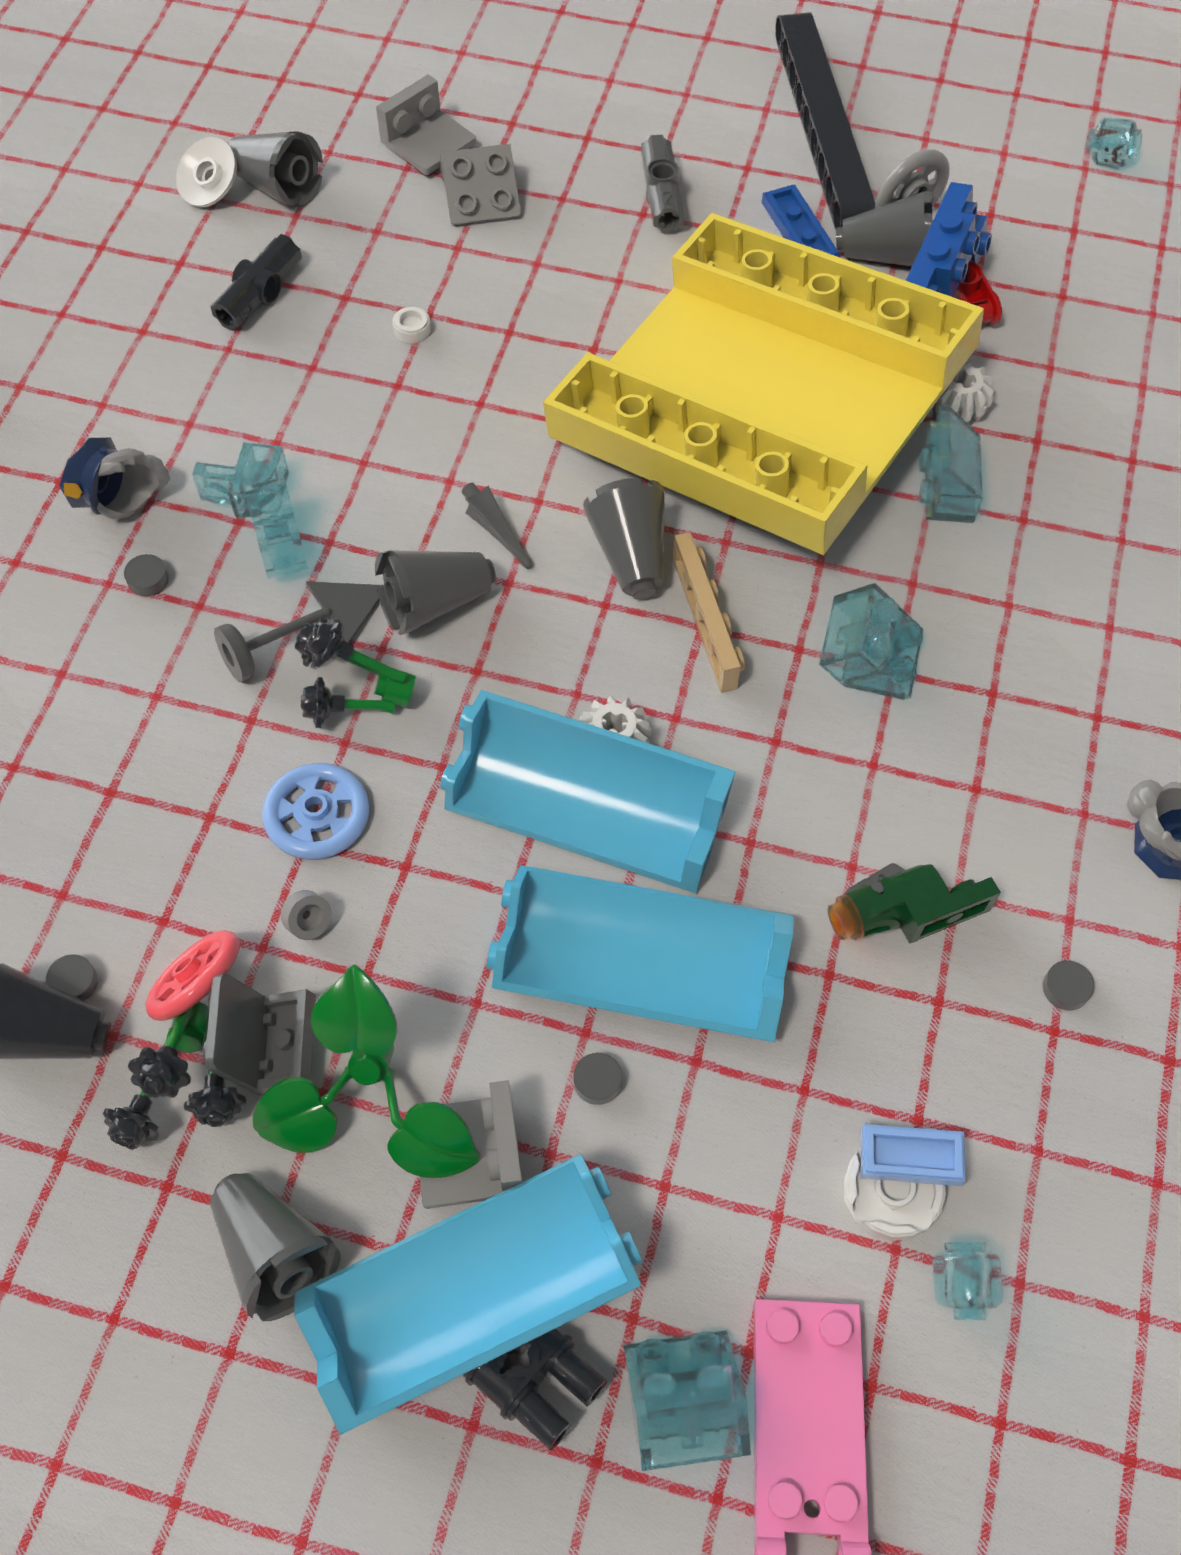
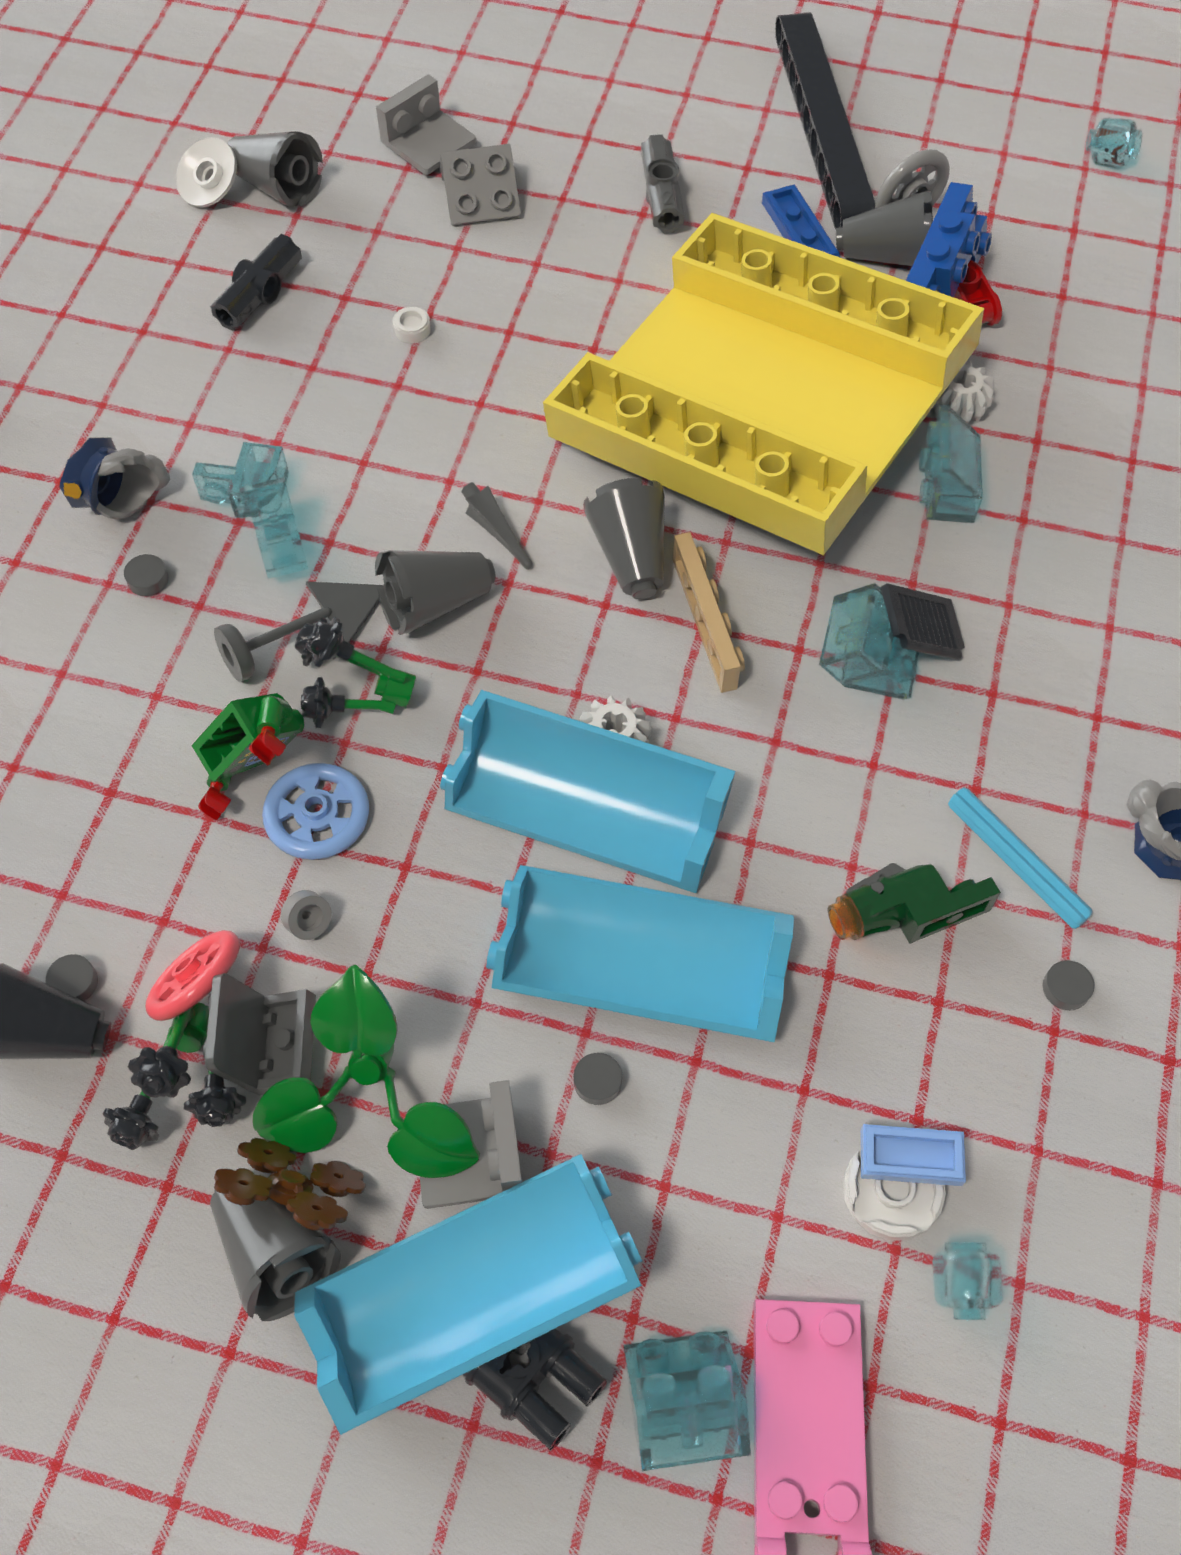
(242, 738): none -> green torso
(290, 1186): none -> reddish brown plant
(923, 621): none -> black window
(1020, 858): none -> medium azure axle

